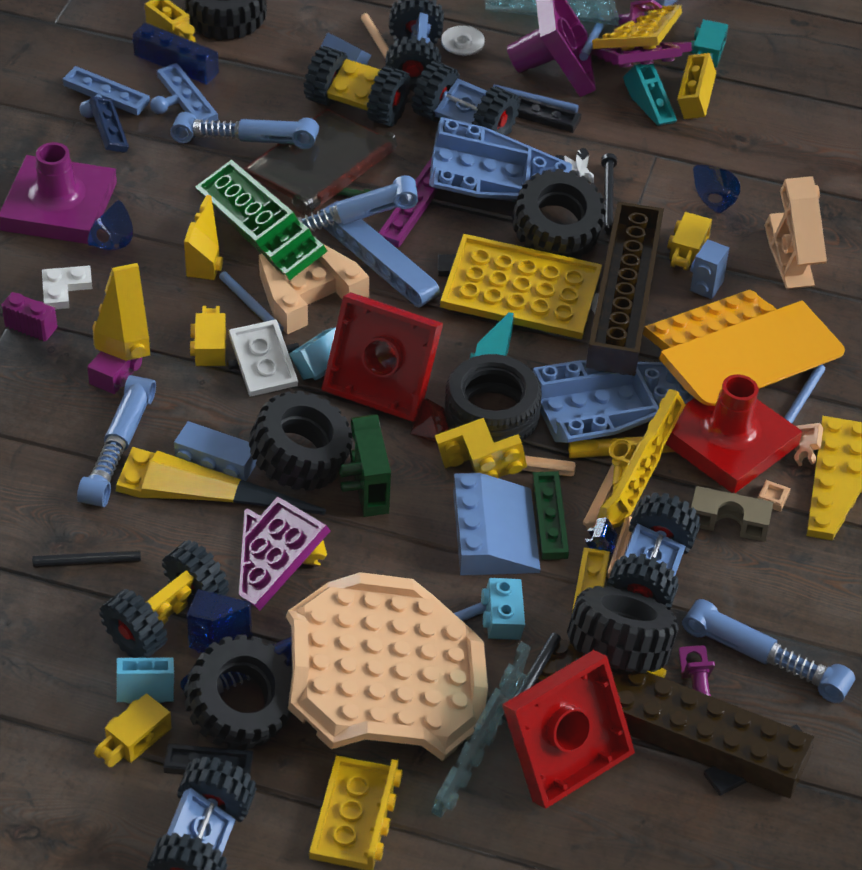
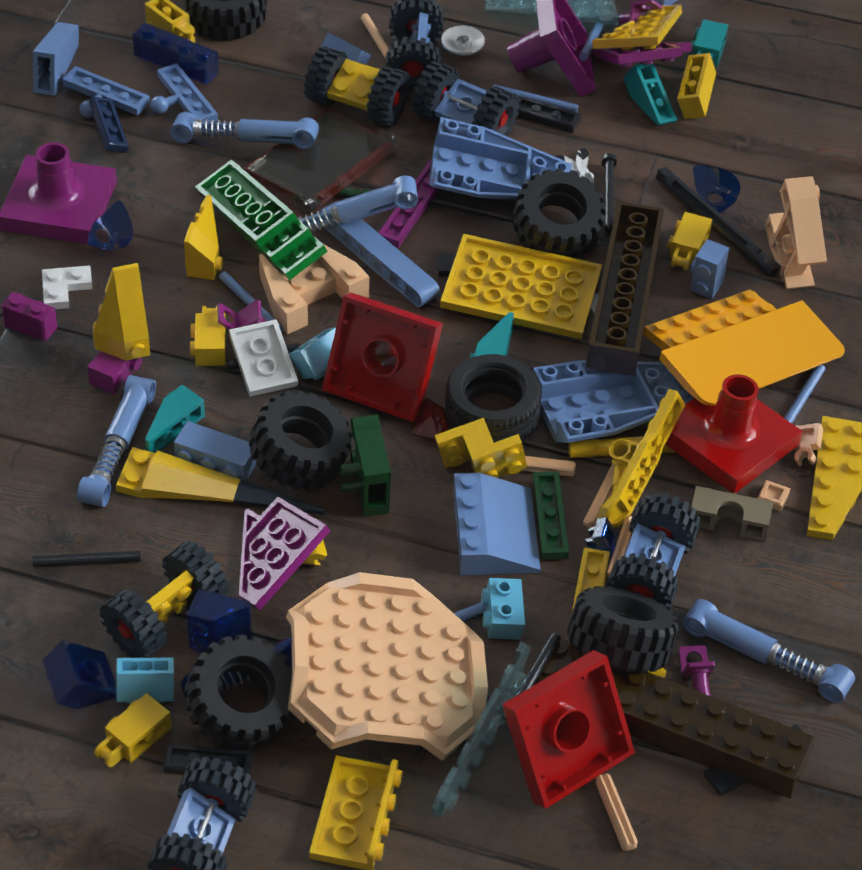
(53, 57): none -> medium blue slope
(79, 675): none -> clear blue slope
(174, 413): none -> teal slope
(248, 316): none -> magenta bracket
(616, 812): none -> light nougat axle
(719, 223): none -> black piece

